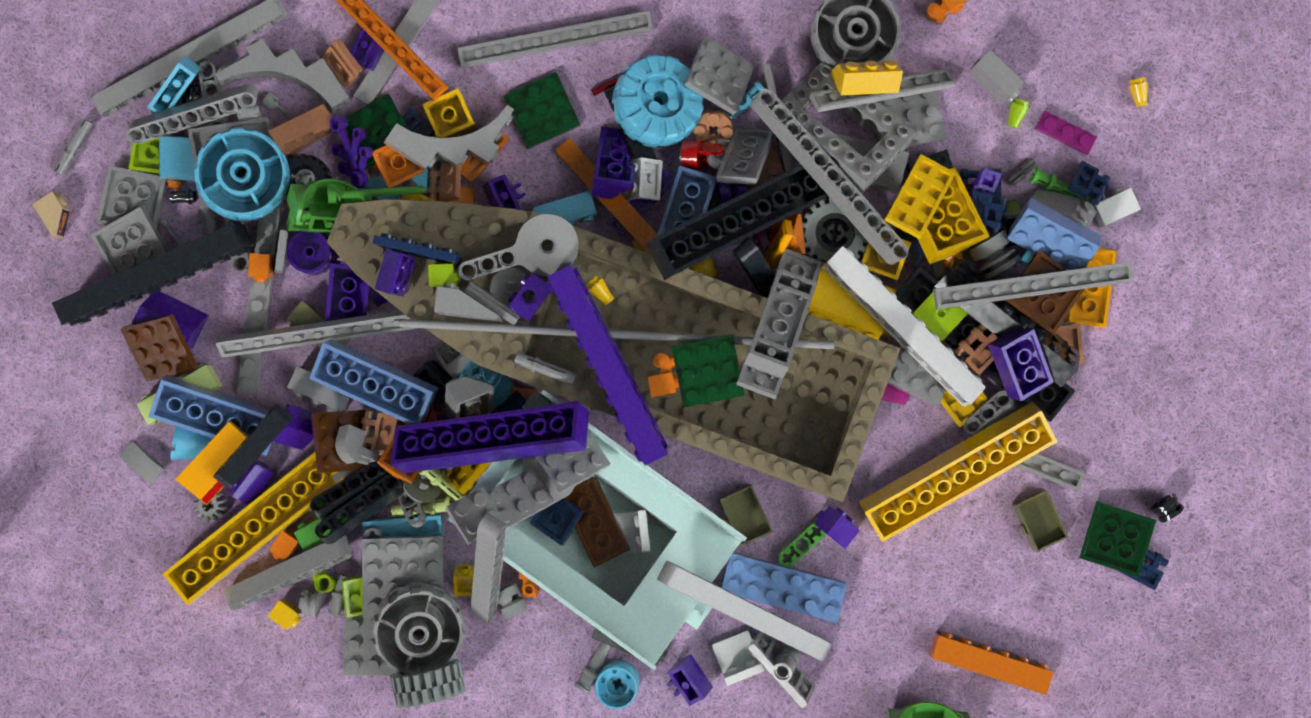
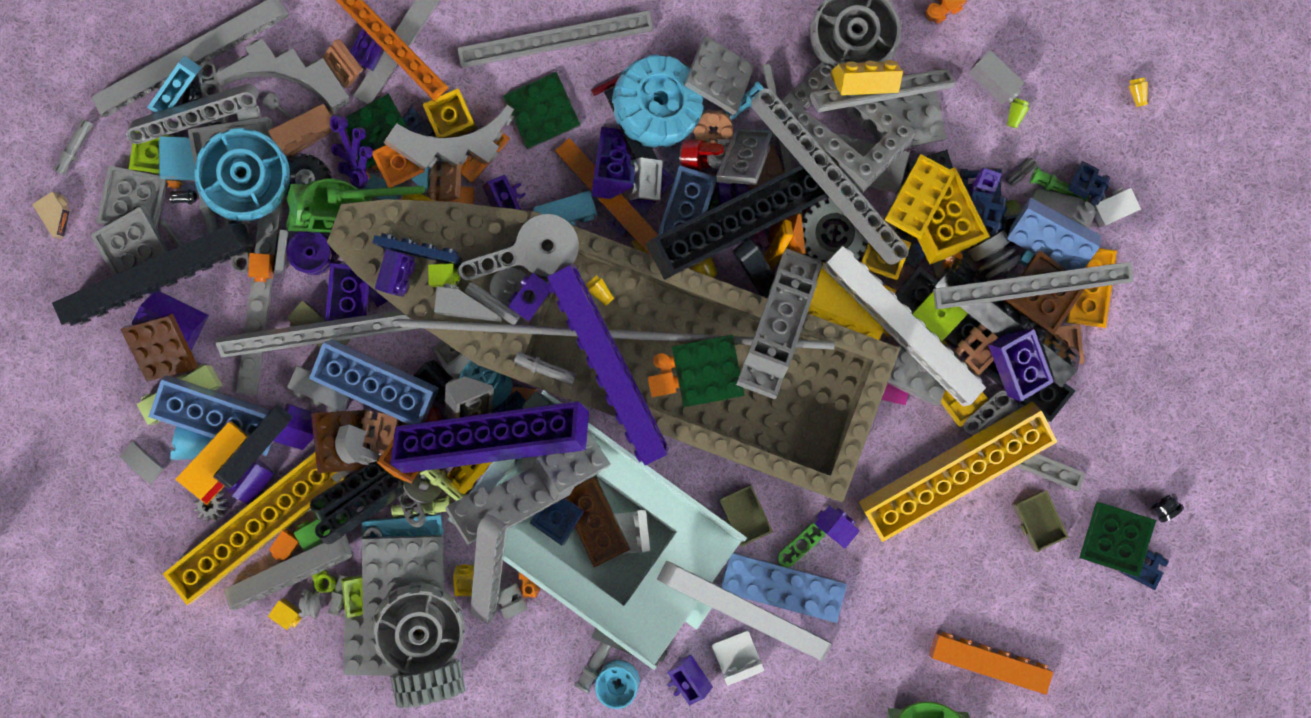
(783, 667): light grey plate -> none
(1065, 132): magenta plate -> none

